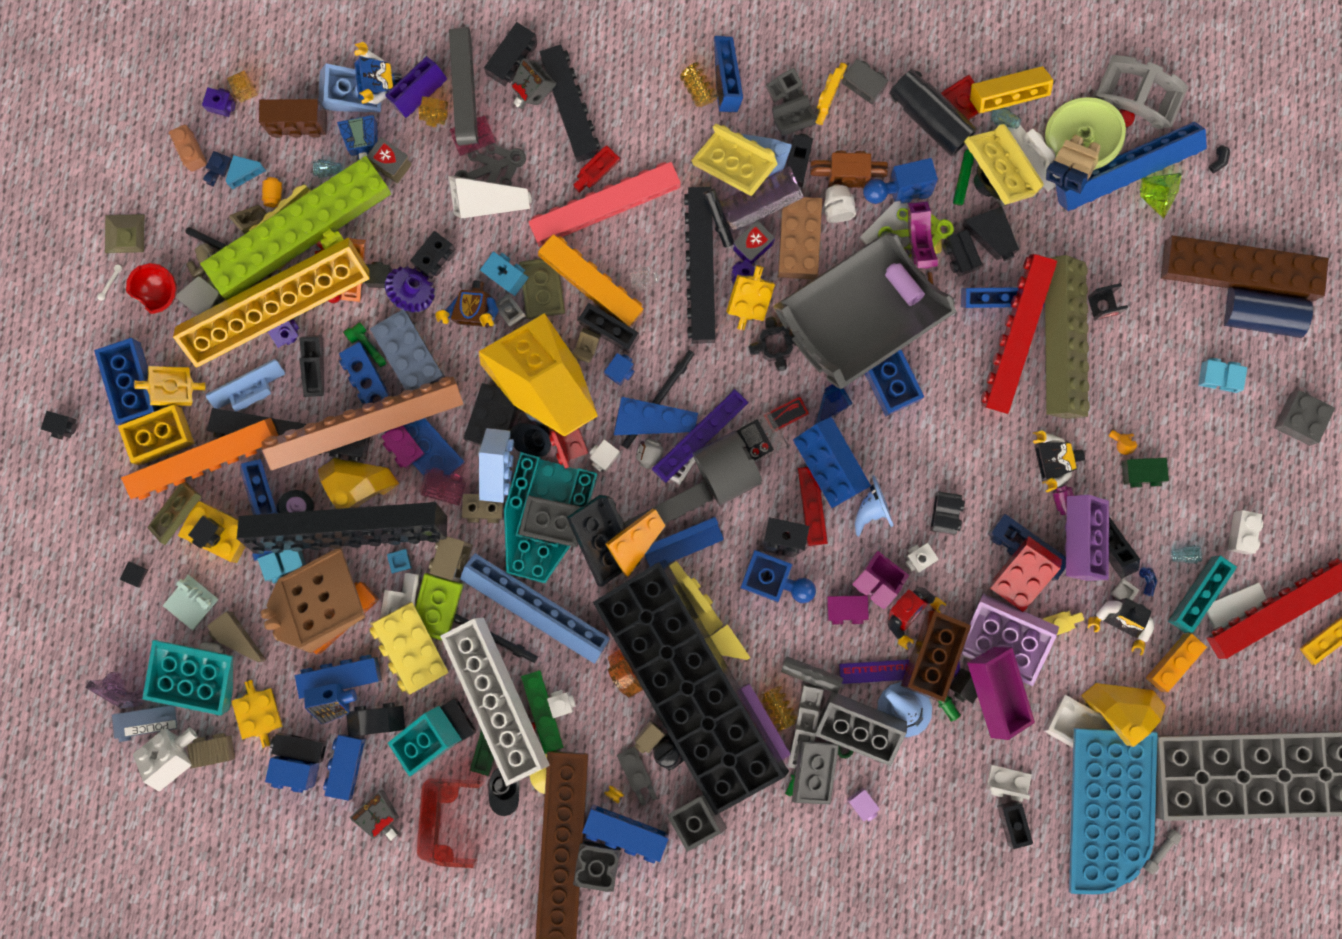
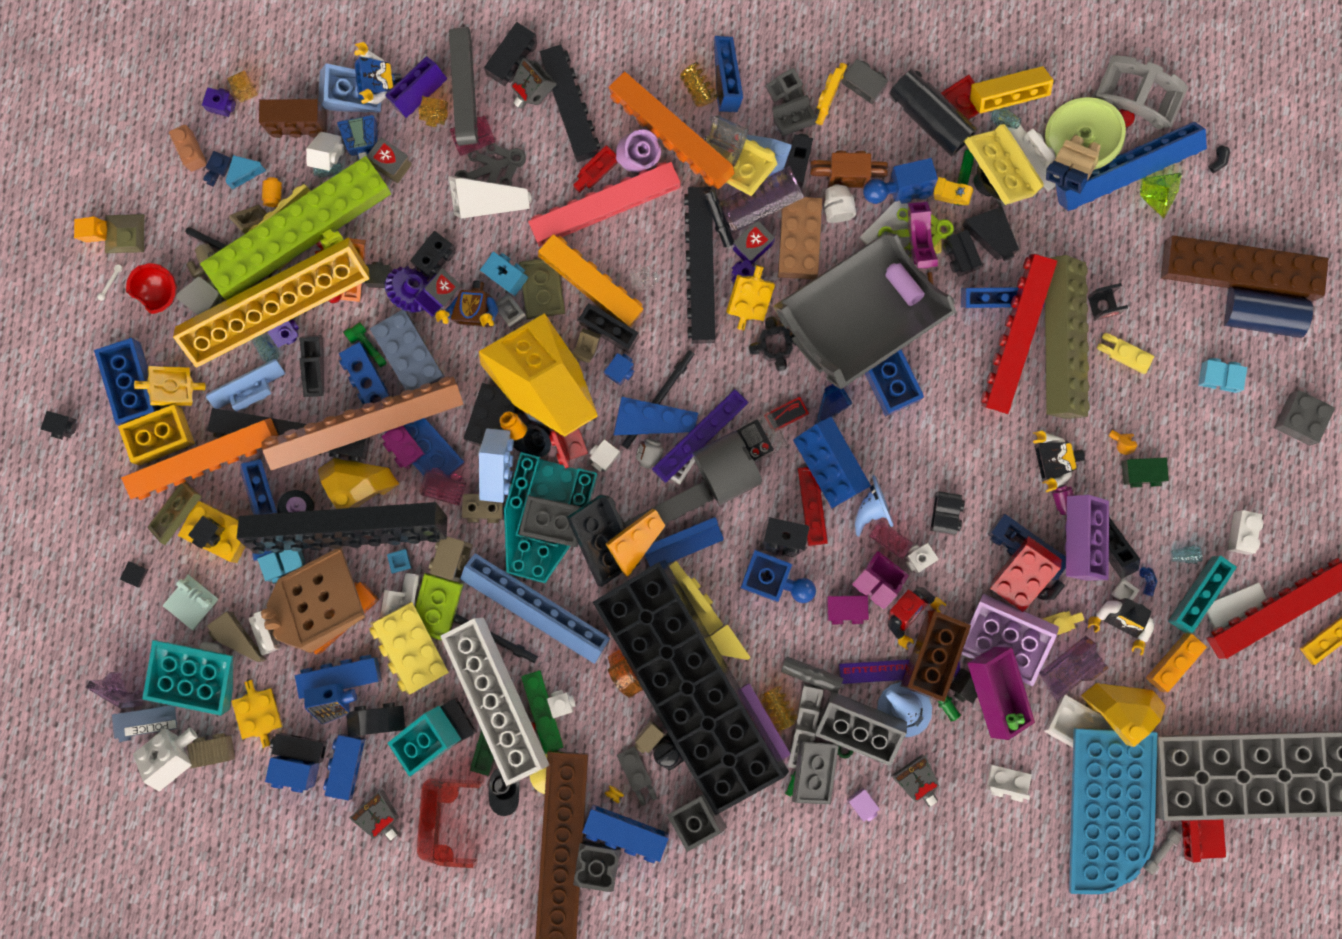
(90, 229): none -> light orange brick
(264, 637): none -> white bracket
(265, 349): none -> clear light blue cone
(325, 151): none -> white brick
(437, 292): none -> piece
(511, 422): none -> light orange brick
(638, 151): none -> lavender brick
(671, 130): none -> orange brick
(727, 138): none -> clear slope
(890, 539): none -> clear pink brick
(918, 780): none -> torso
(952, 192): none -> yellow leg
(1014, 720): none -> bright green arm
(1015, 824): black brick -> none
(1051, 593): none -> black arm
(1083, 658): none -> clear purple piece
(1126, 353): none -> light yellow hinge
(1203, 839): none -> red bracket

